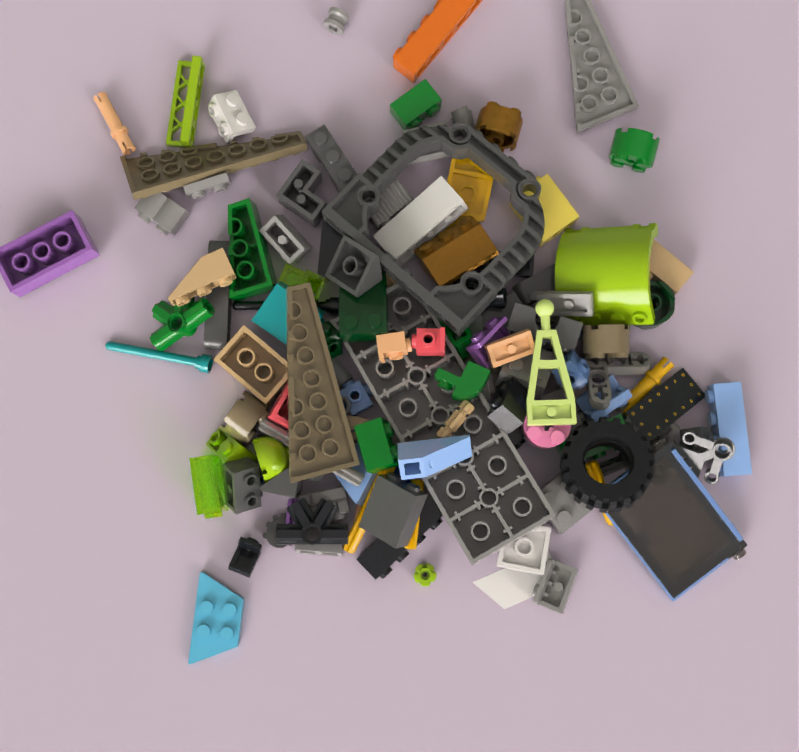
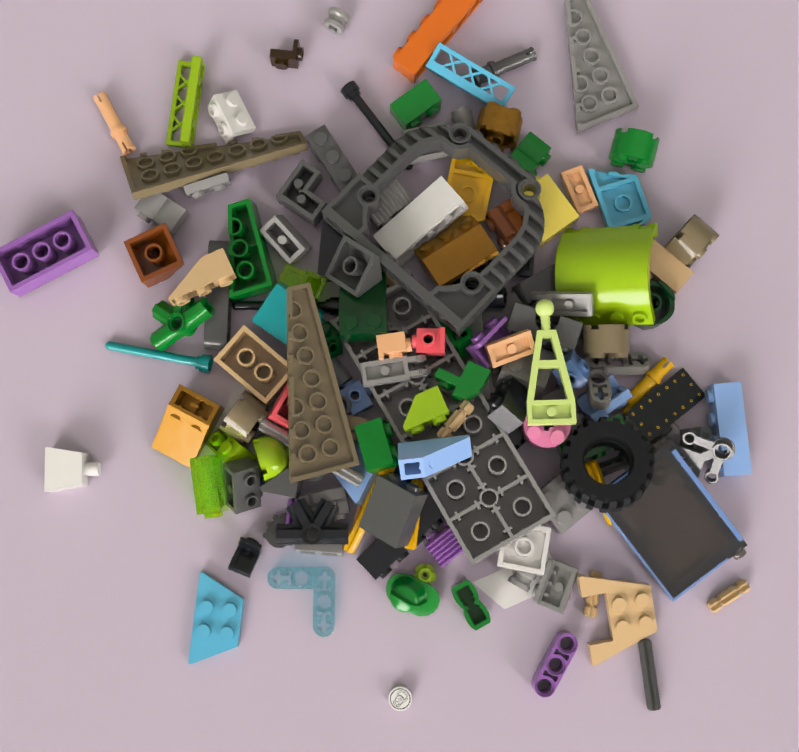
(68, 469): none -> white torso
(154, 255): none -> dark orange slope
(186, 425): none -> slope
(287, 59): none -> dark brown bracket
(312, 583): none -> clear light blue beam
(351, 92): none -> black piece
(391, 370): none -> light grey hinge
(400, 698): none -> white tile
(412, 595): none -> green piece
(426, 409): none -> lime slope
(443, 545): none -> medium lavender brick
(462, 83): none -> medium azure fence
(473, 609): none -> green brick
(504, 222): none -> dark orange brick
(505, 65): none -> dark grey pin
(522, 579): none -> light grey wheel
(531, 153): none -> green brick
(554, 675): none -> medium lavender beam
(579, 189): none -> light nougat plate
(590, 608): none -> tan axle
(619, 198): none -> medium azure wing
(628, 613): none -> tan wing
(649, 675): none -> dark grey axle
(691, 241): none -> dark tan brick
(728, 596): none -> tan axle

